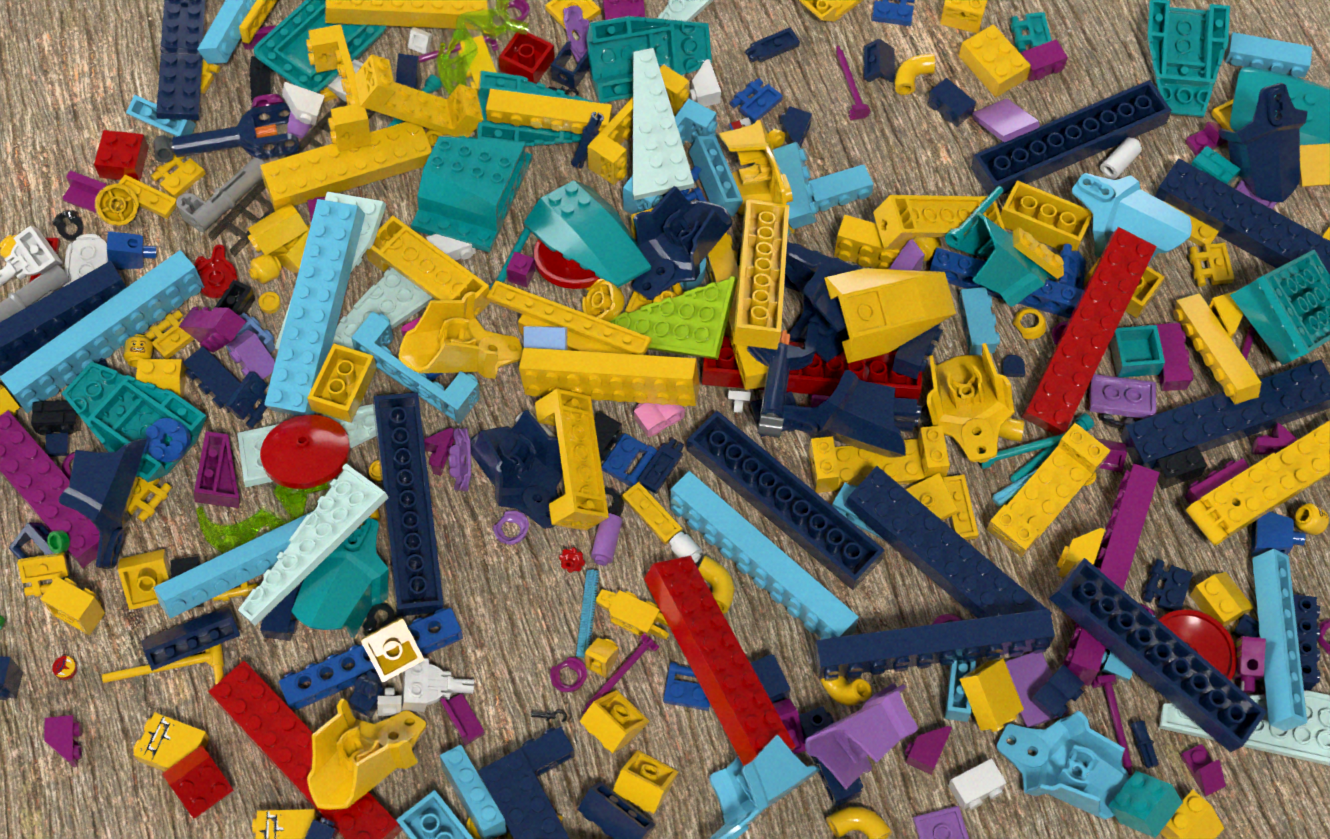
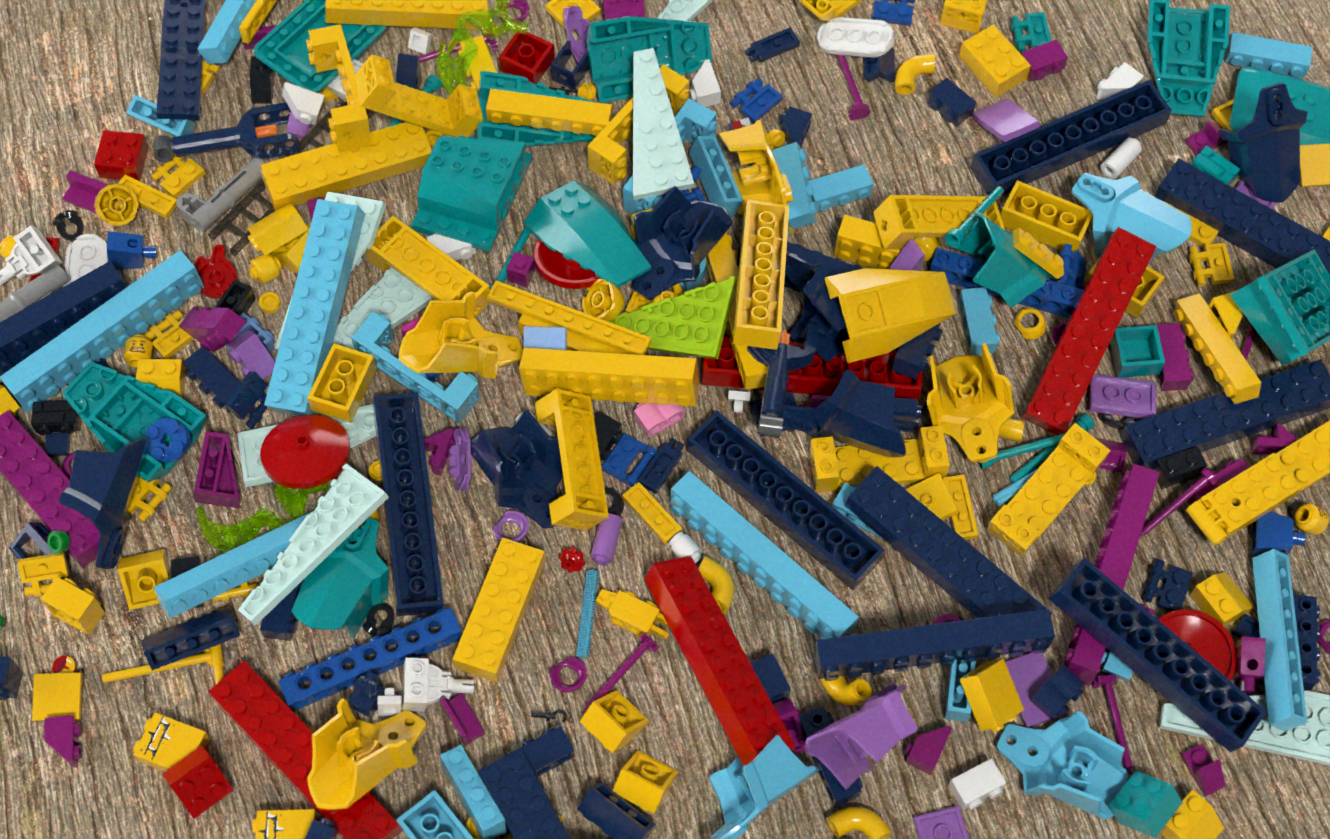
(57, 695): none -> yellow tile
(265, 100): magenta piece -> none
(392, 649): slope -> none
(499, 610): none -> yellow brick
(587, 91): none -> yellow plate
(589, 133): dark blue pin -> none
(601, 656): yellow slope -> none
(684, 693): blue plate -> none
(856, 37): none -> white tile
(1013, 366): dark blue tile -> none
(1080, 547): yellow slope -> none
(1119, 80): none -> white slope
(1144, 744): dark blue axle -> none
(1207, 477): none -> magenta piece

